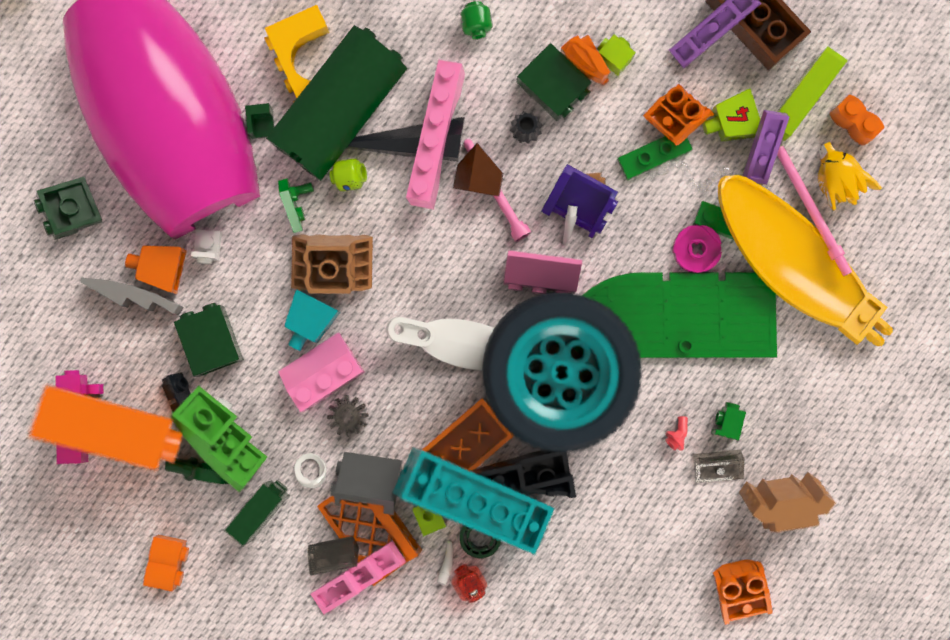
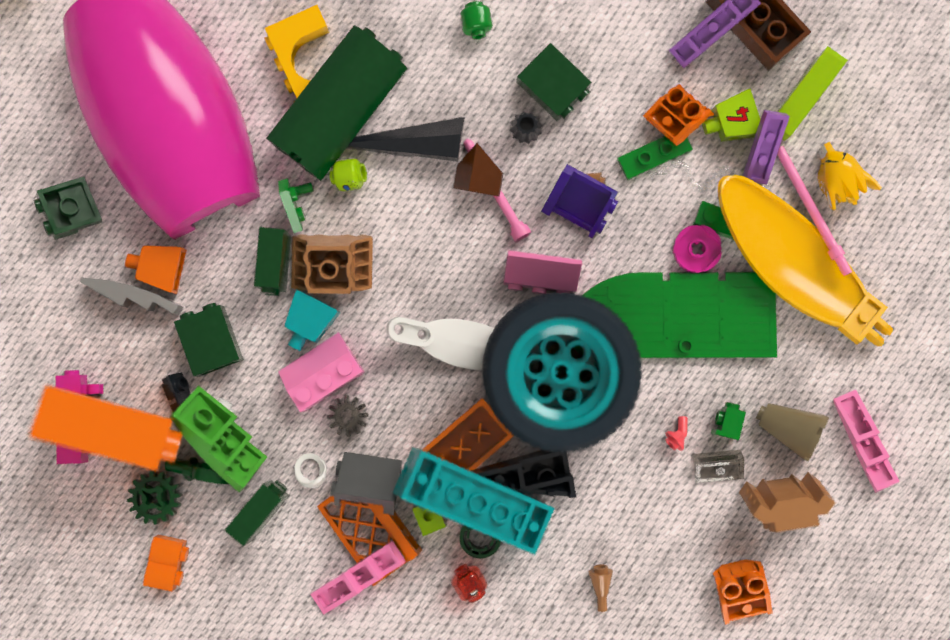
(162, 504): none -> dark green gear
(207, 246): white bracket -> none
(259, 120): dark green panel -> none
(272, 261): none -> dark green brick
(332, 555): clear smoke slope -> none
(440, 109): bright pink arch -> none
(446, 568): white helmet -> none
(570, 220): white helmet -> none
(586, 58): orange slope -> none
(601, 580): none -> medium nougat cone
(616, 53): lime brick -> none
(793, 427): none -> dark tan cone
(860, 123): orange brick -> none
(865, 441): none -> bright pink slope

